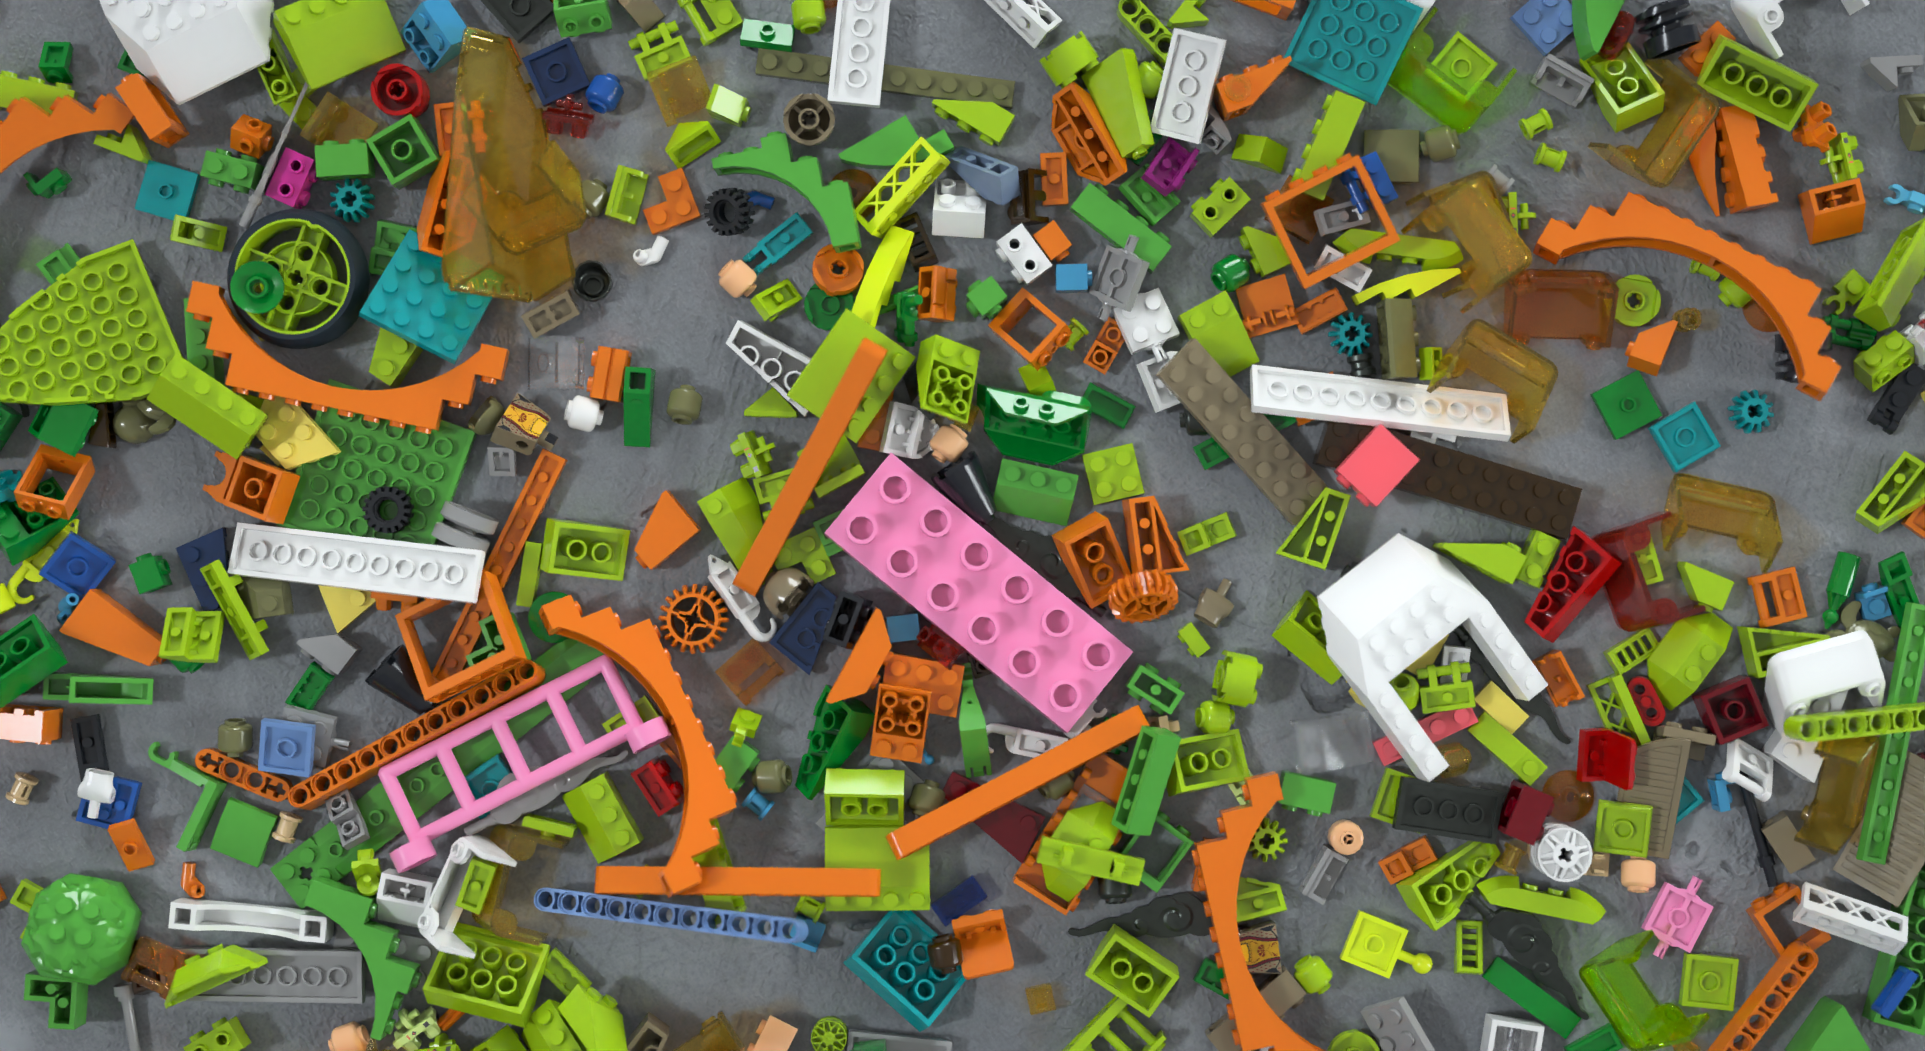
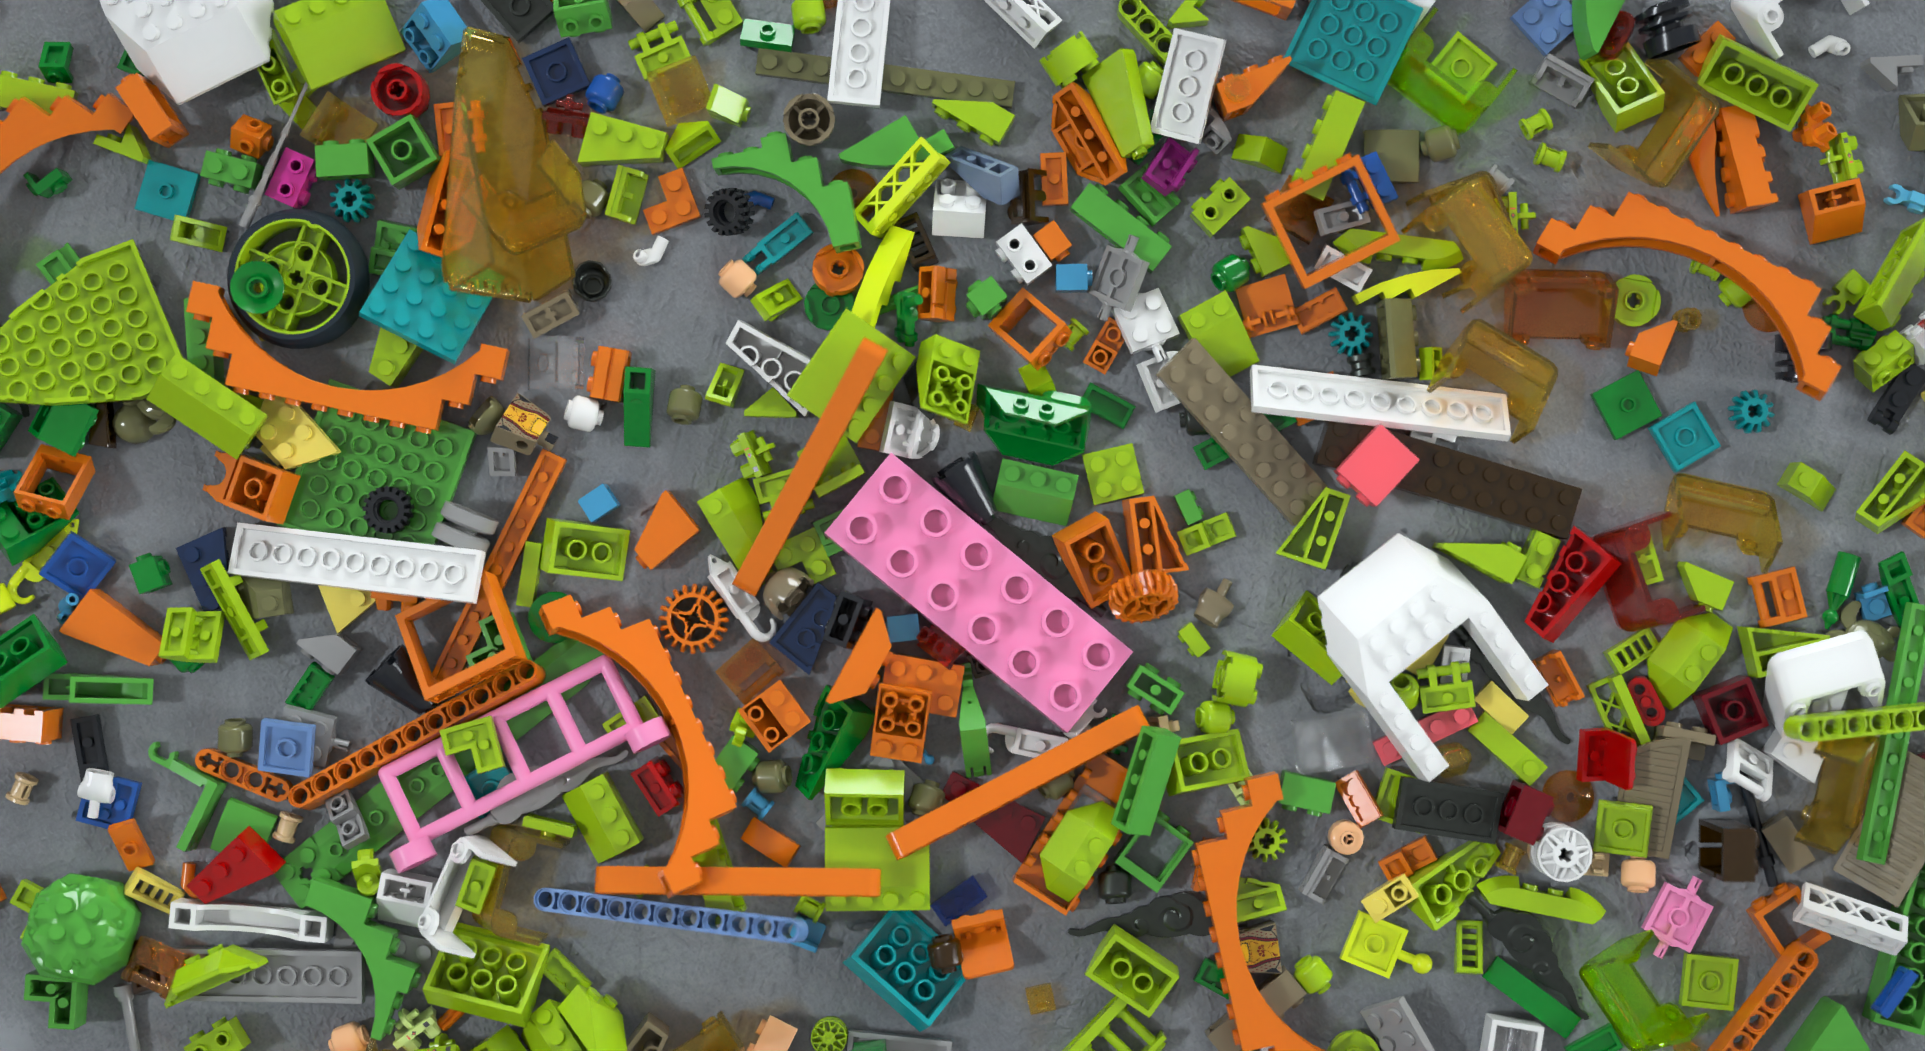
(158, 883): none -> light yellow slope
(236, 866): none -> red wedge
(480, 738): none -> lime plate
(599, 503): none -> dark azure panel
(620, 142): none -> lime wedge
(725, 385): none -> lime slope
(770, 842): none -> orange slope
(774, 715): none -> orange slope
(948, 443): light nougat head -> none
(1090, 860): lime hinge -> none
(1188, 507): none -> bright green piece
(1358, 799): none -> plate
(1389, 897): none -> light yellow slope
(1736, 857): none -> dark brown piece
(1807, 485): none -> lime slope
(1831, 45): none -> white arm

